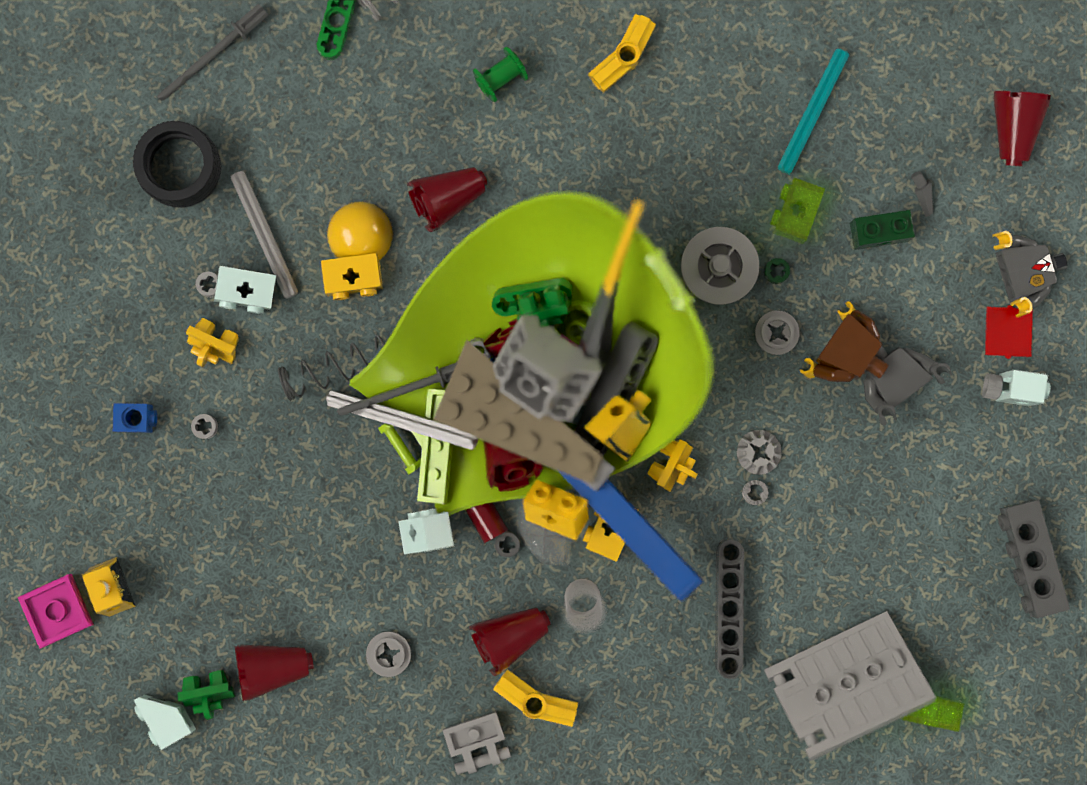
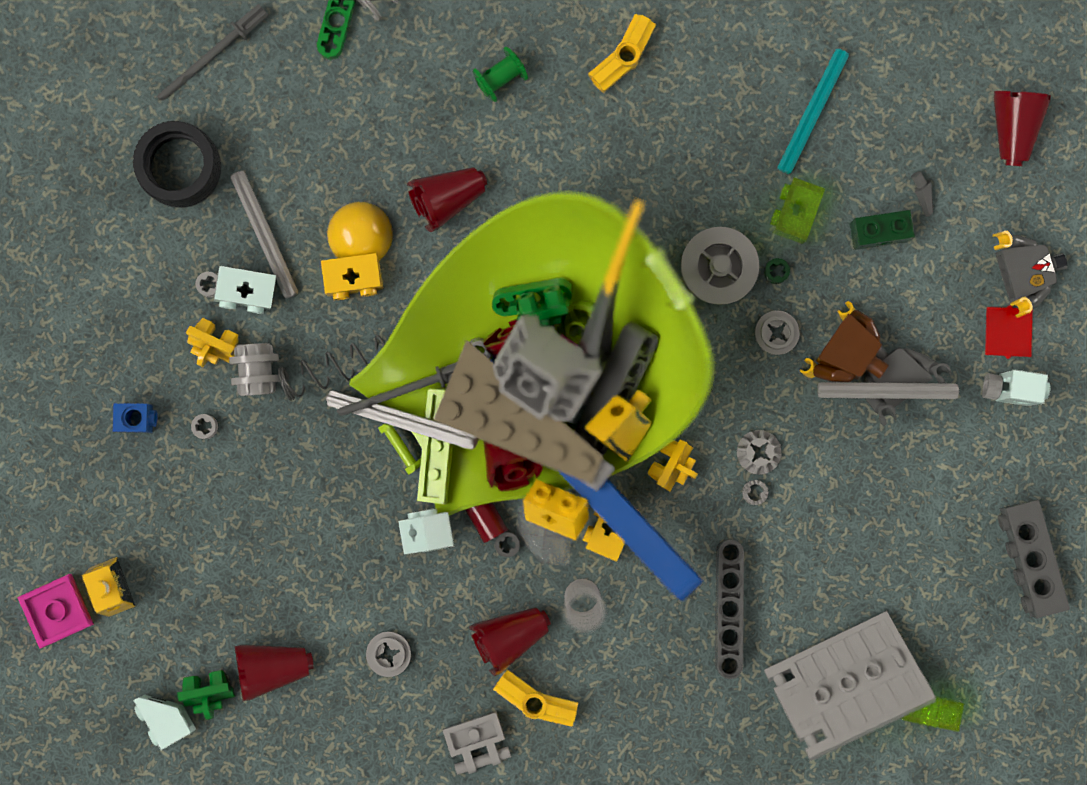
(254, 369): none -> light grey piece
(888, 390): none -> light grey axle

